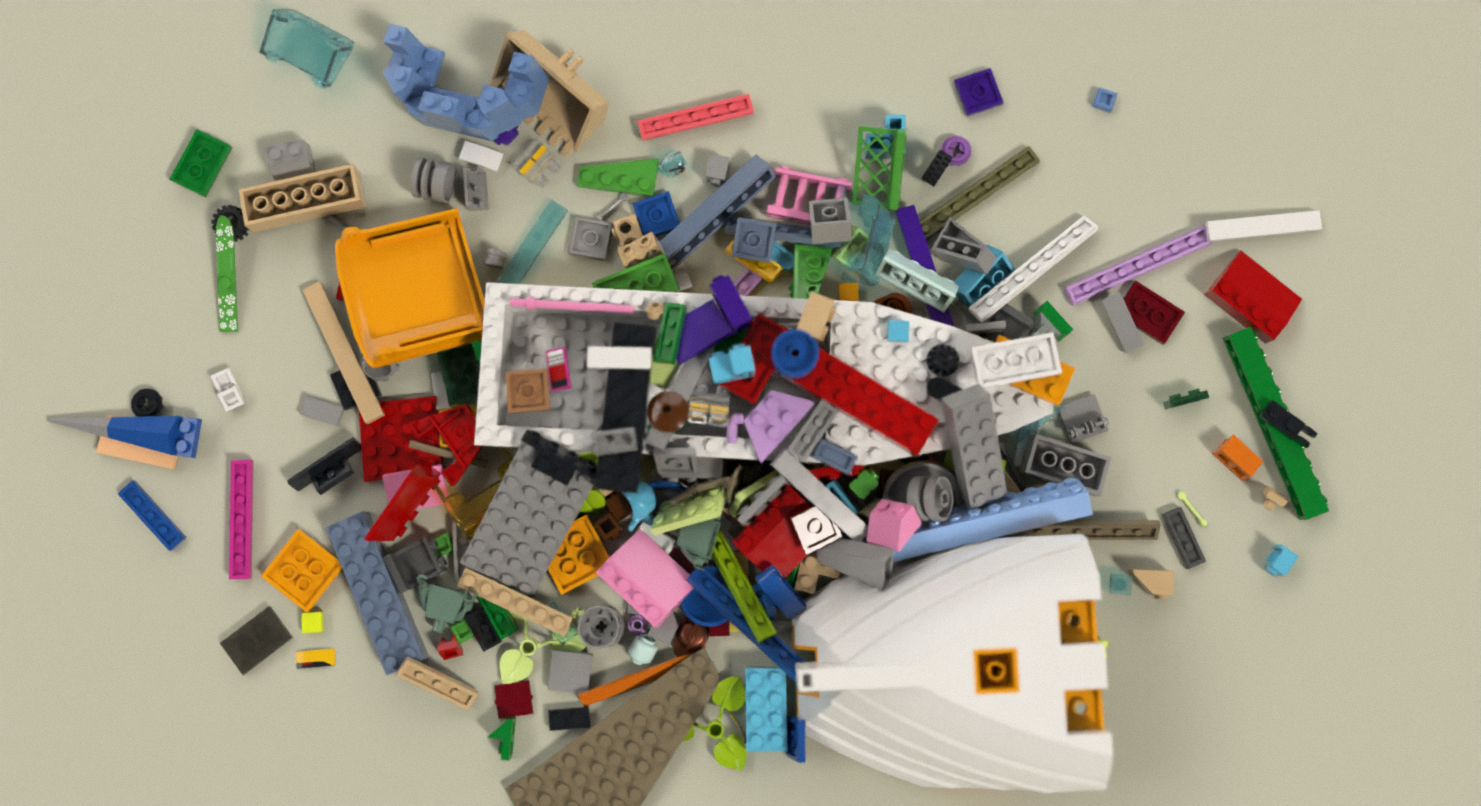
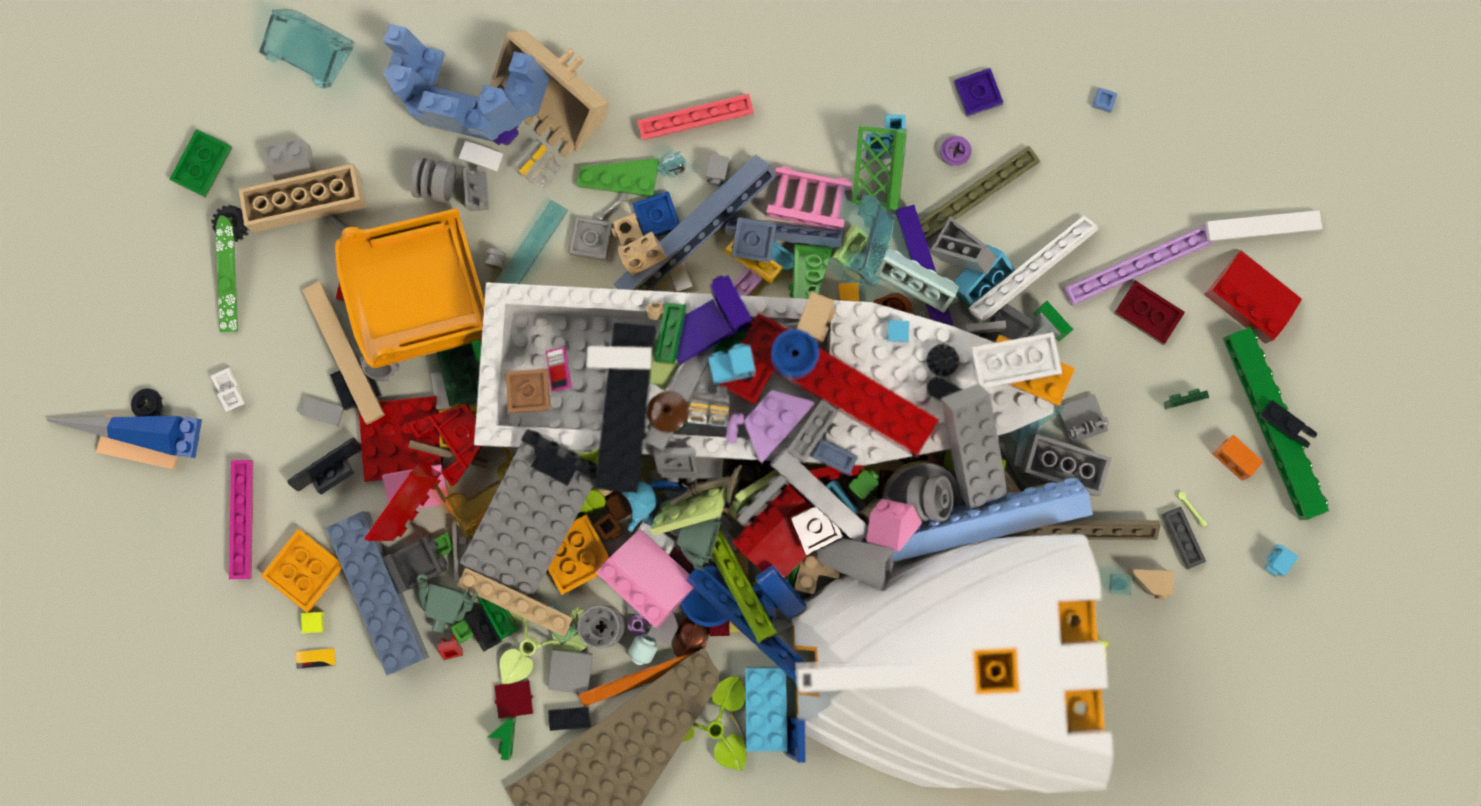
(152, 515): blue tile -> none
(256, 640): clear smoke tile -> none
(437, 683): tan plate -> none
(531, 303): bright pink bar -> none
(614, 441): light grey hinge -> none
(646, 276): bright green wing -> none
(830, 220): light grey slope -> none
(937, 167): black tyre -> none
(1122, 322): light grey tile -> none
(1273, 498): tan tile -> none

